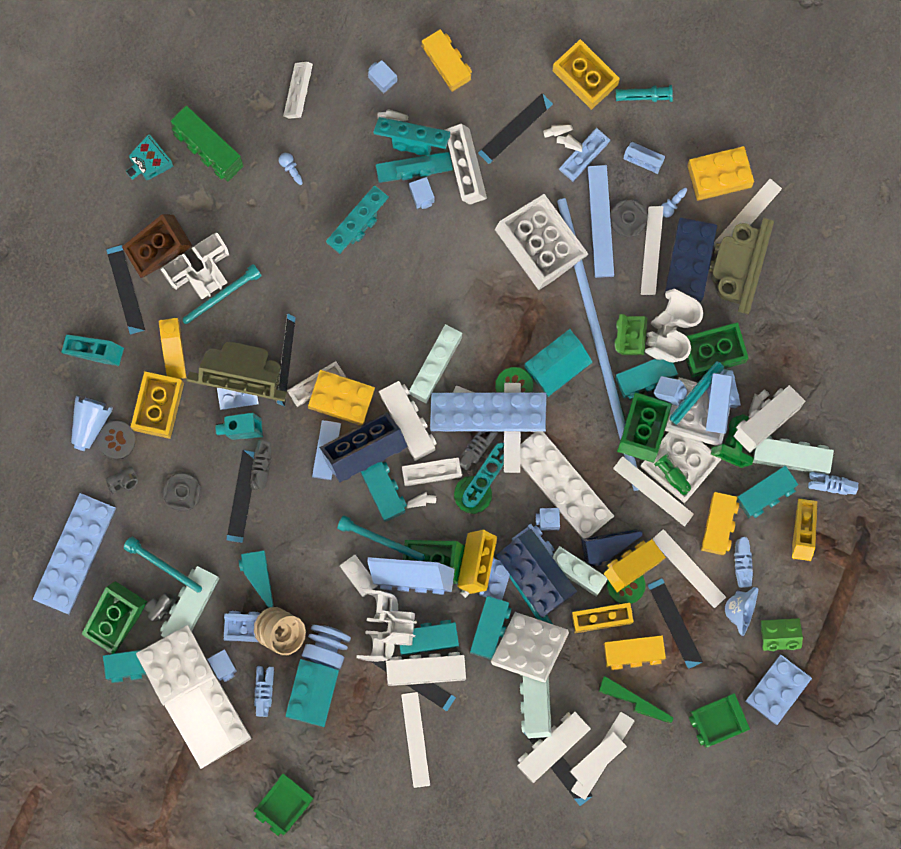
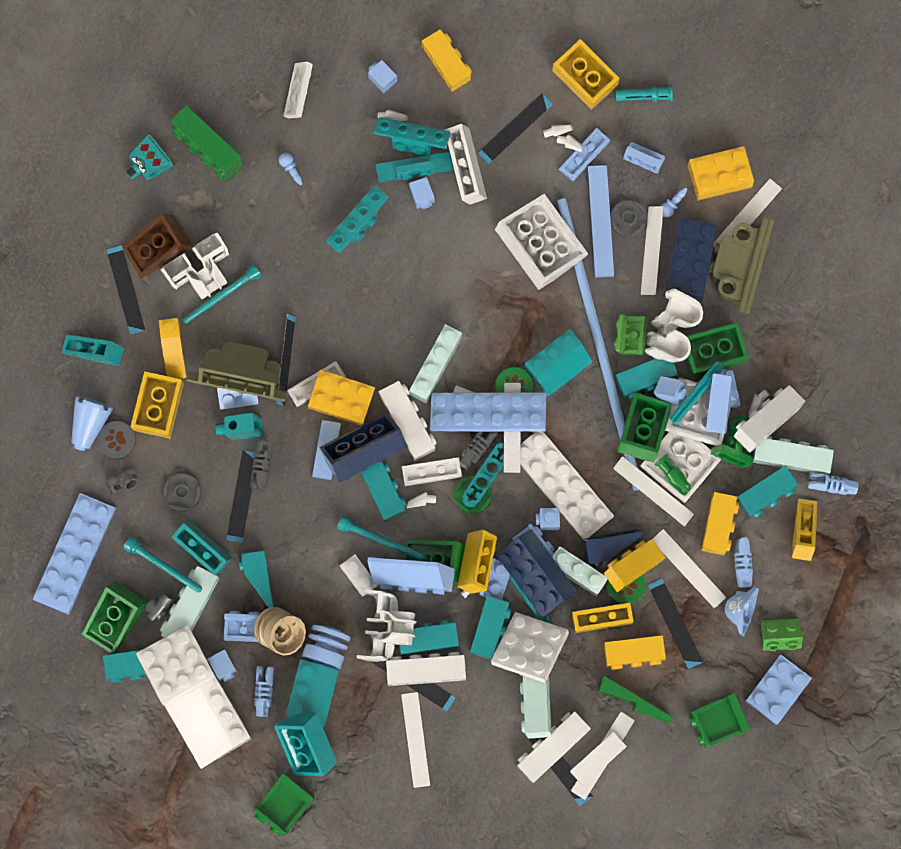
(202, 547): none -> teal brick
(306, 745): none -> teal slope

